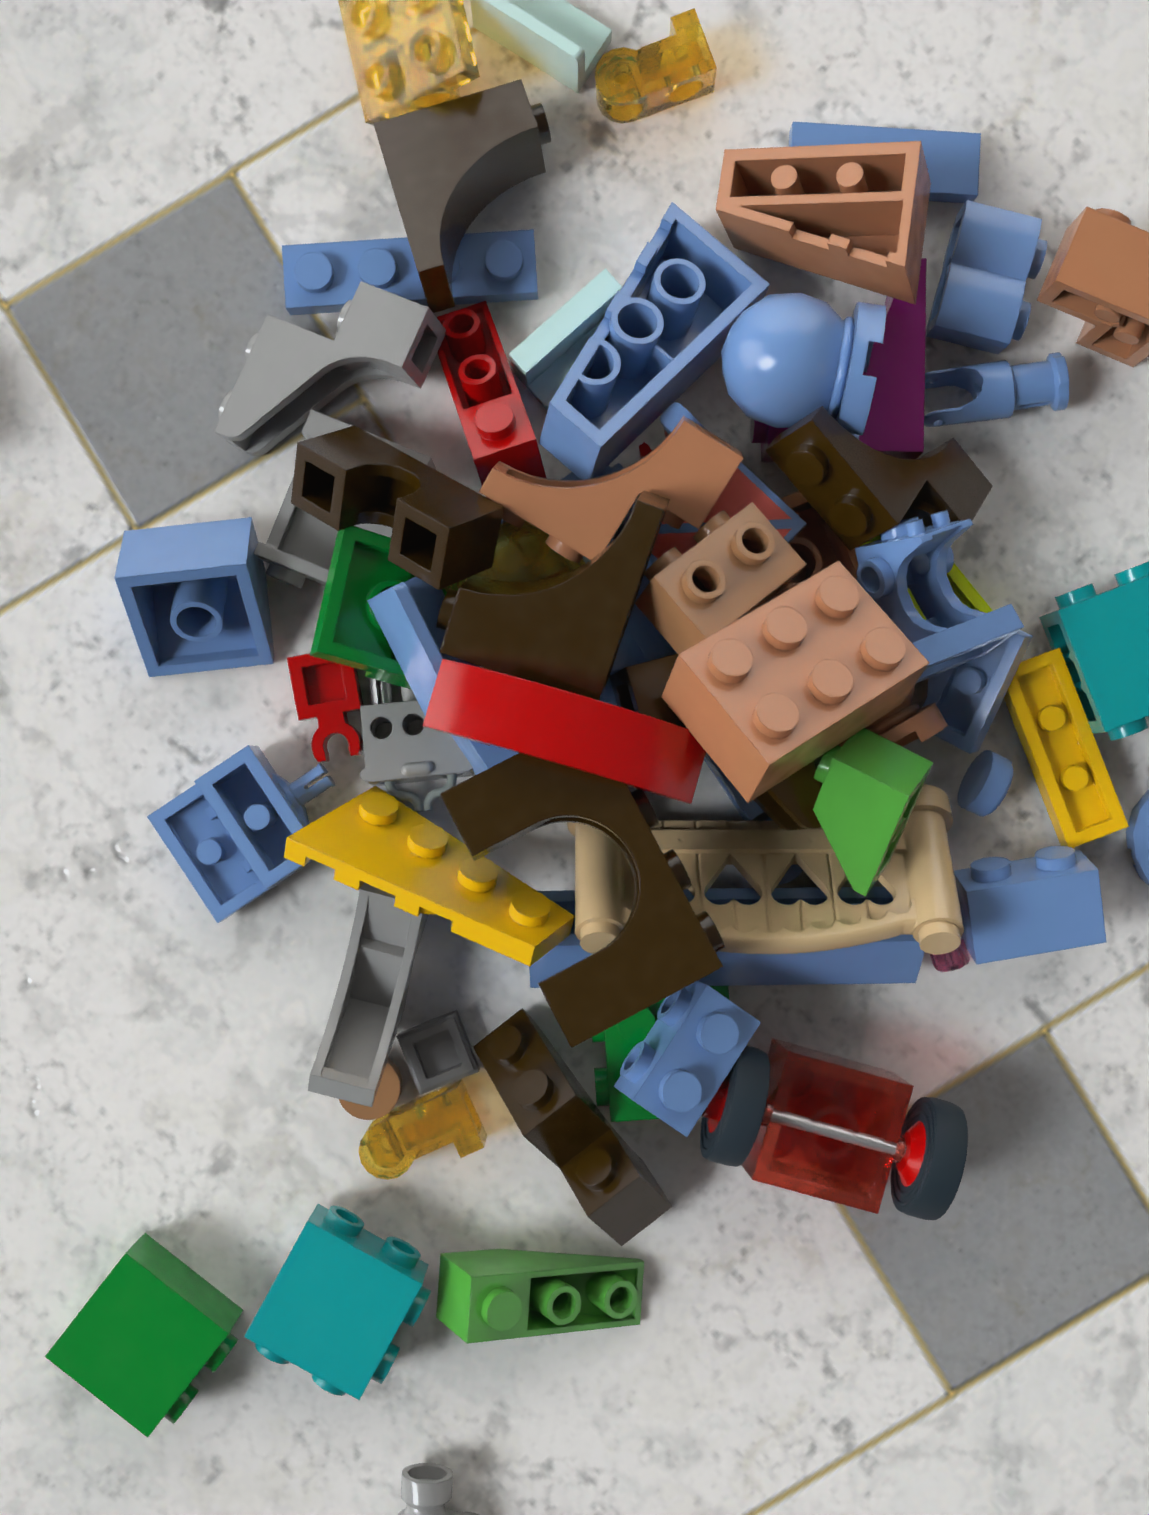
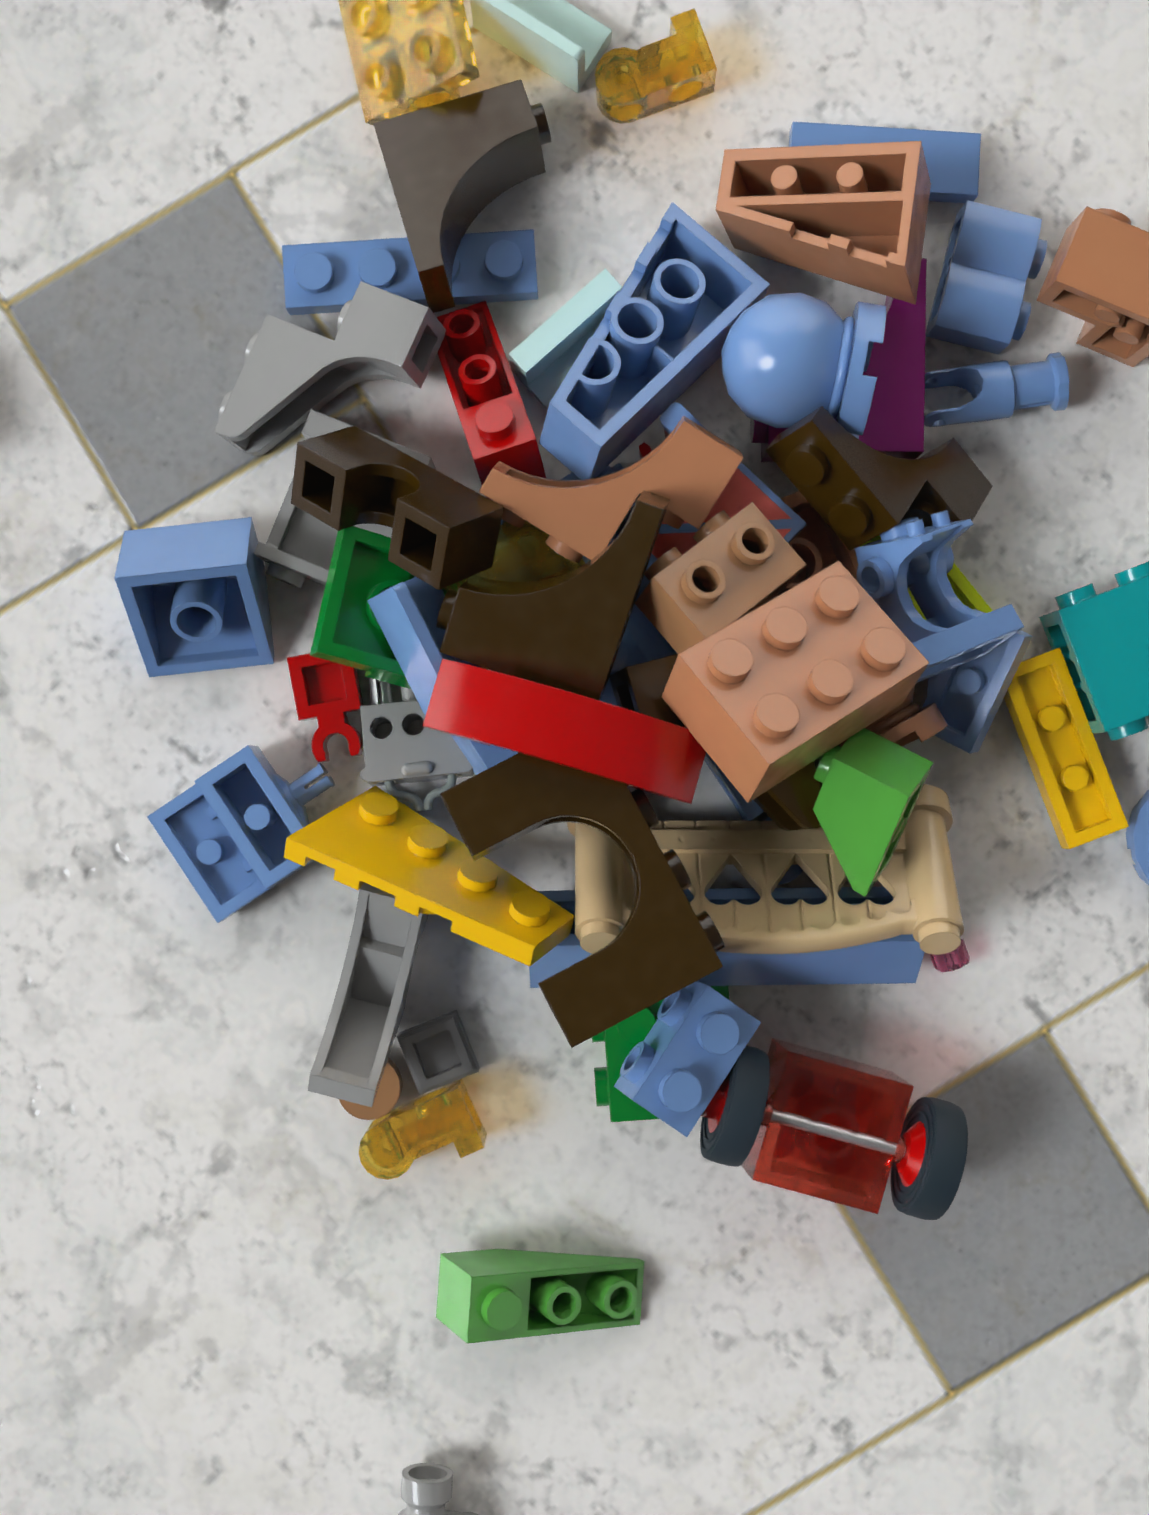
(147, 1336): green piece -> none
(341, 1302): teal brick -> none
(570, 1129): dark brown arch -> none
(985, 783): medium blue tile -> none
(1030, 904): medium blue brick -> none

